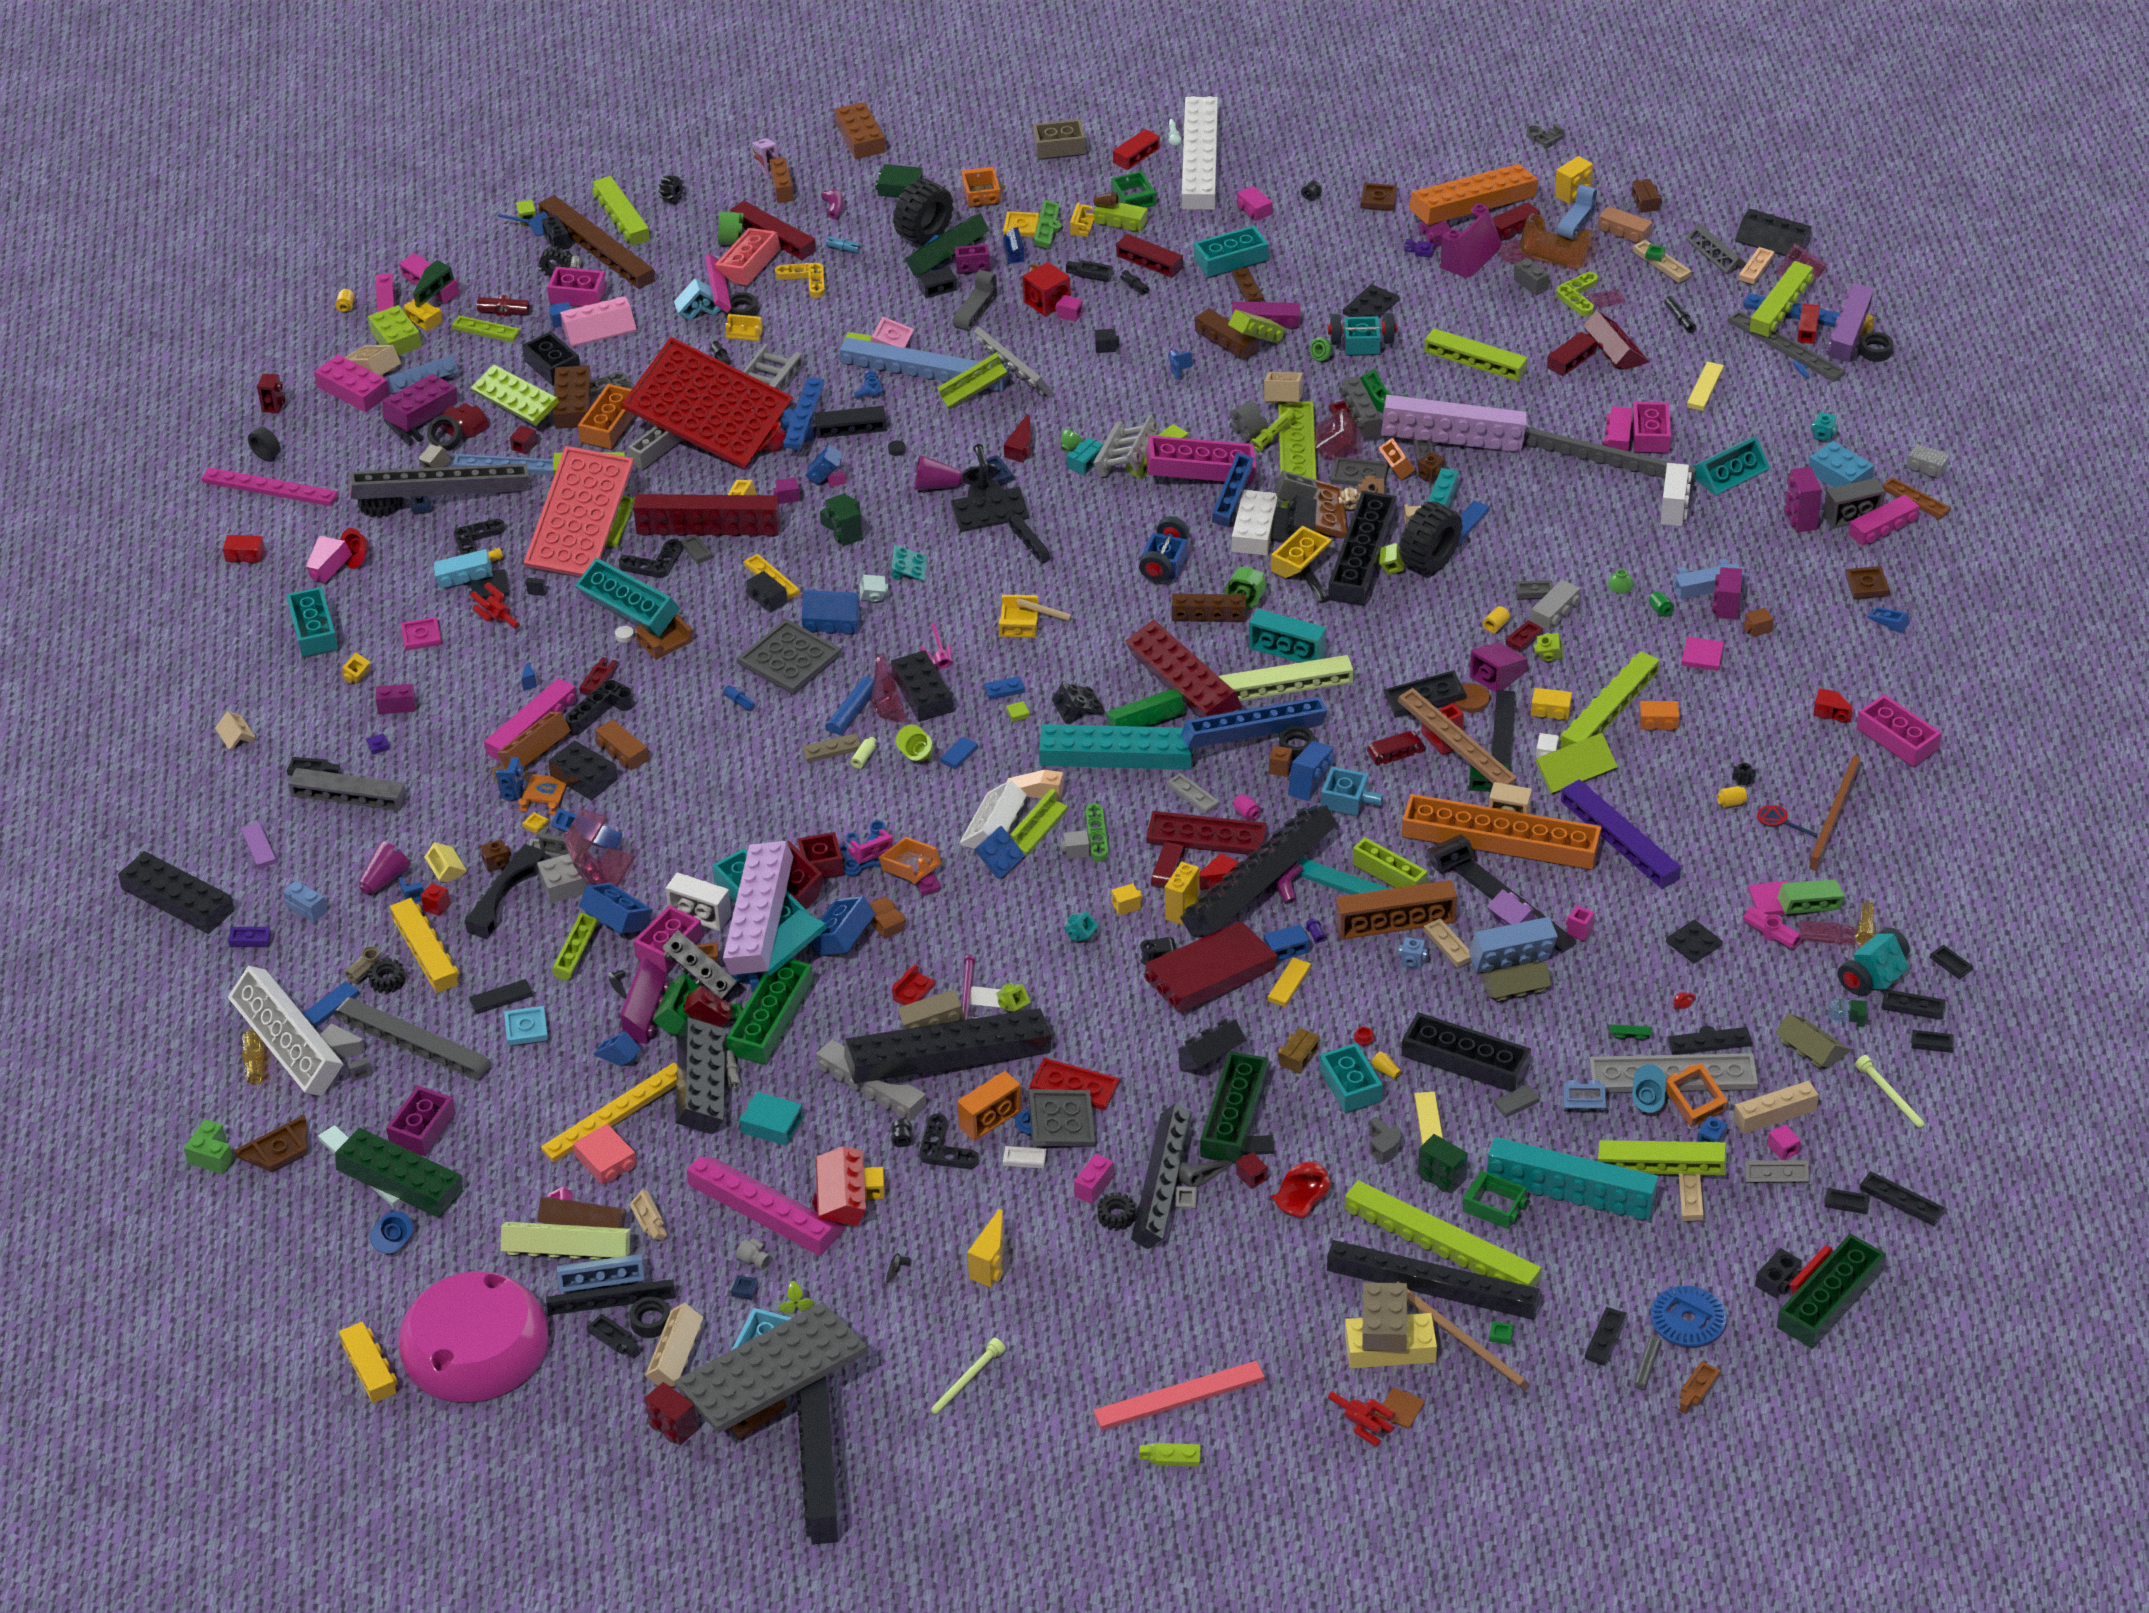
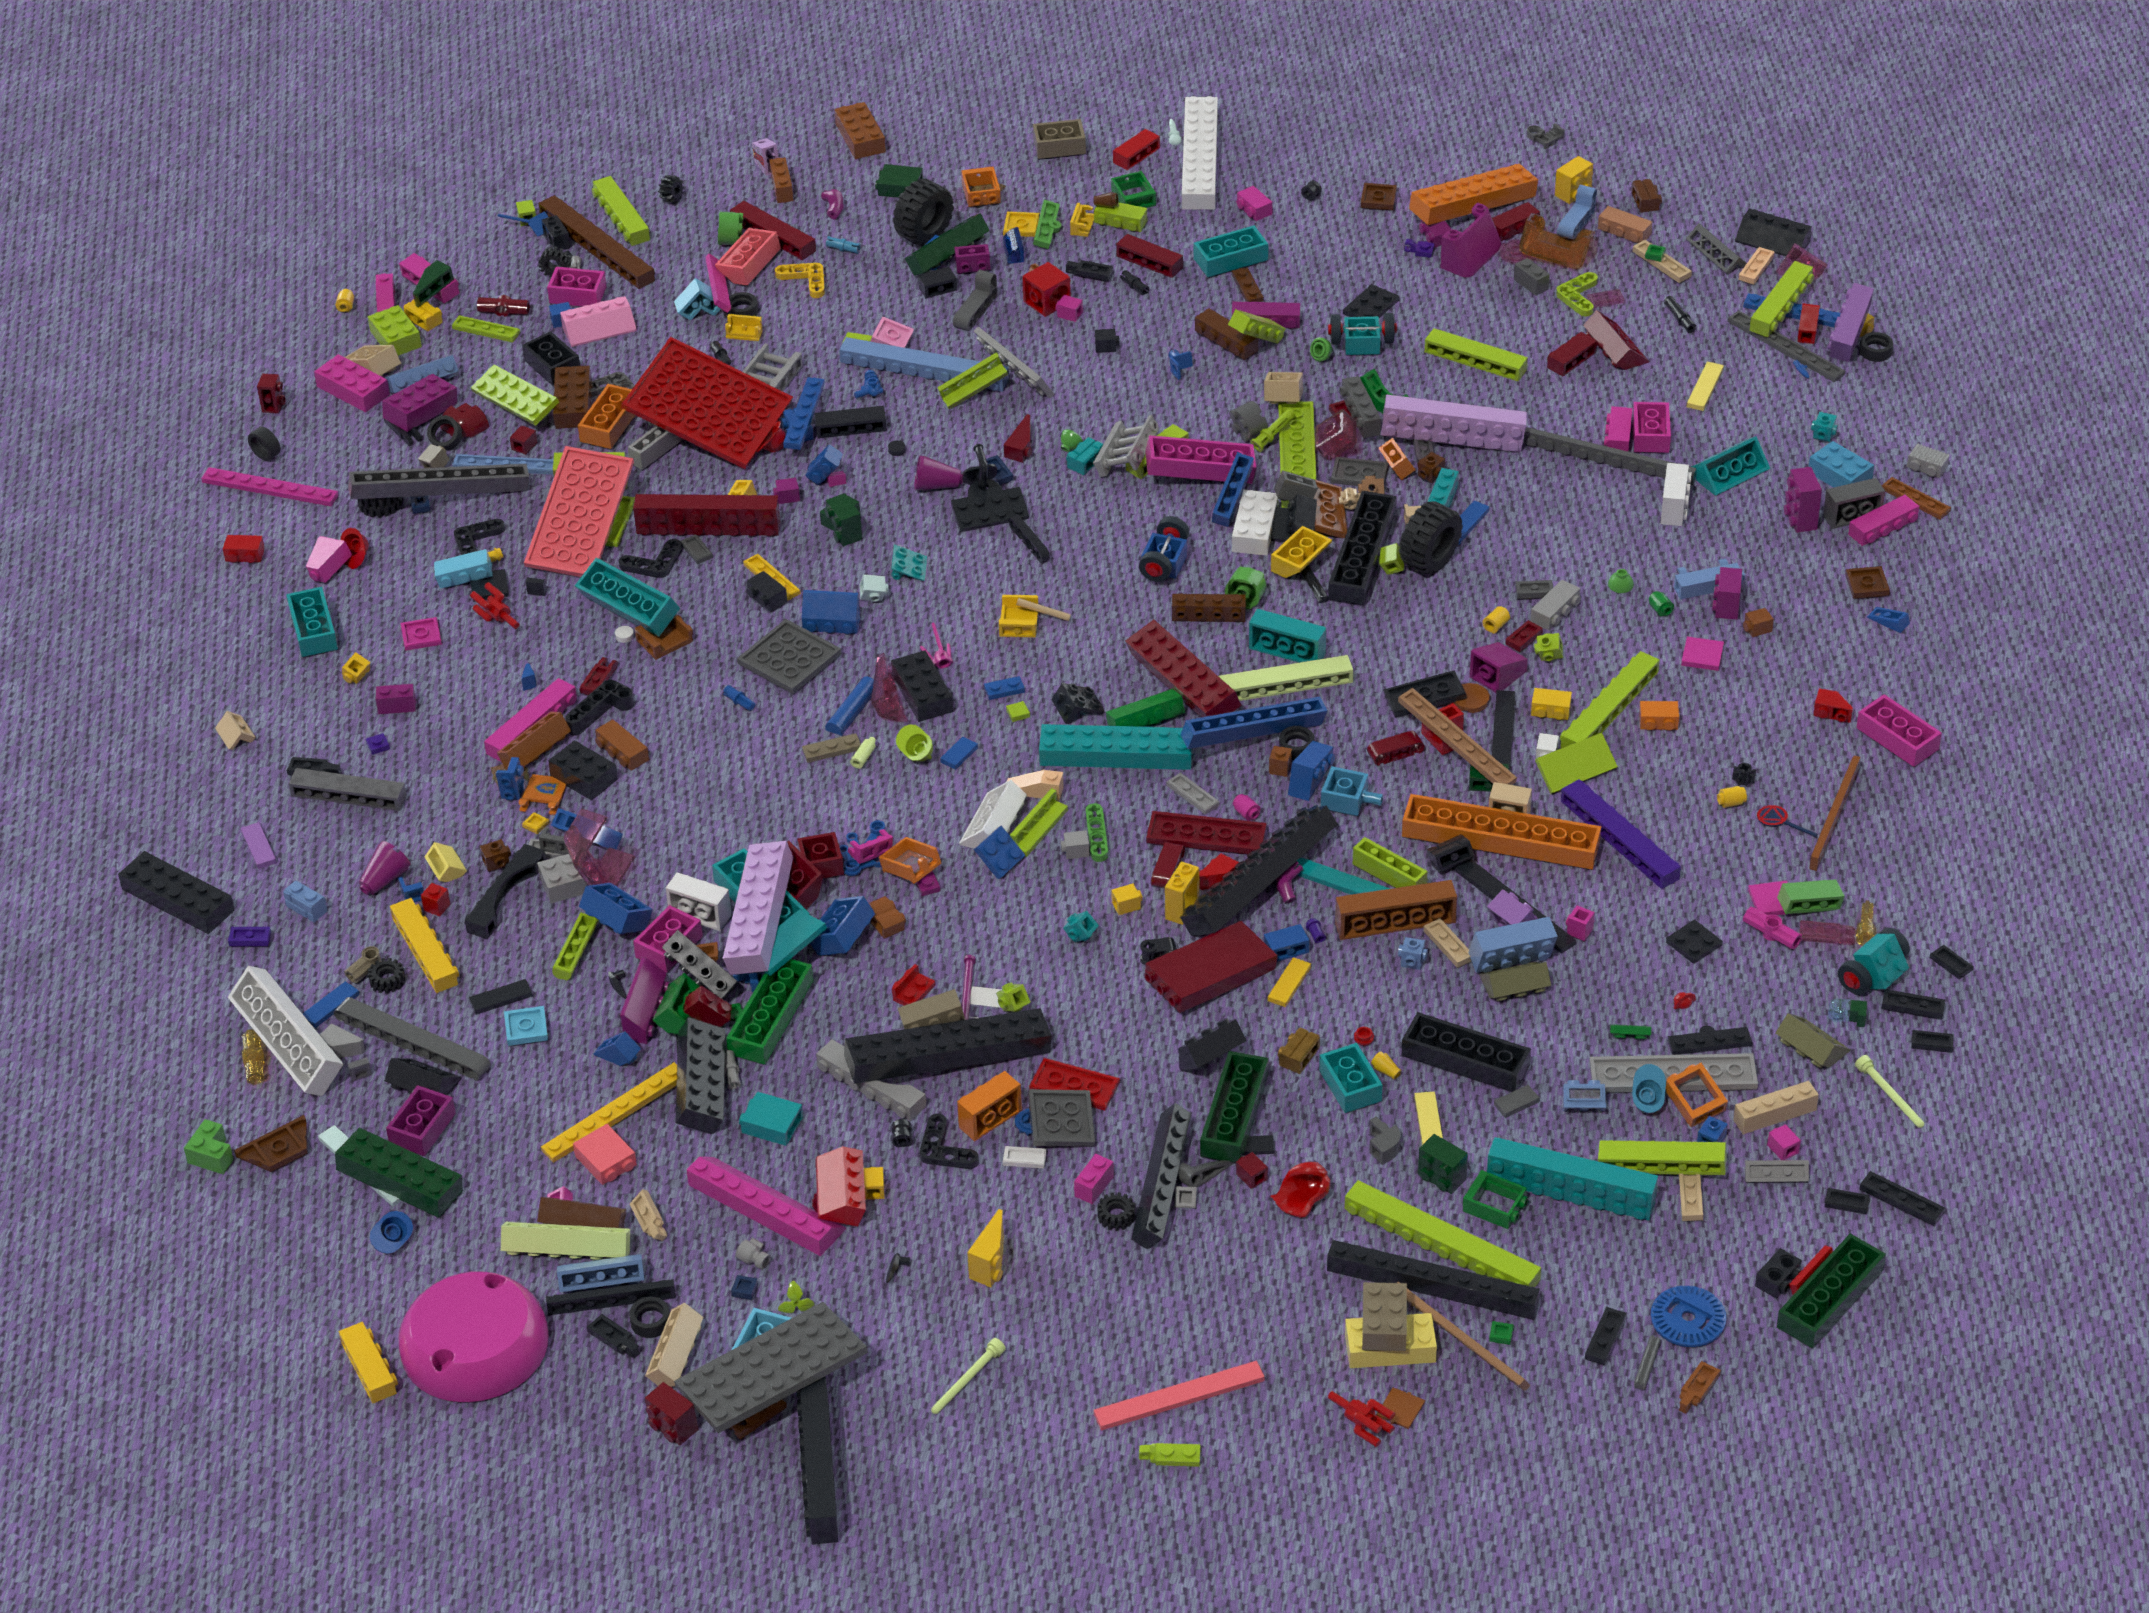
(409, 1073): none -> black slope

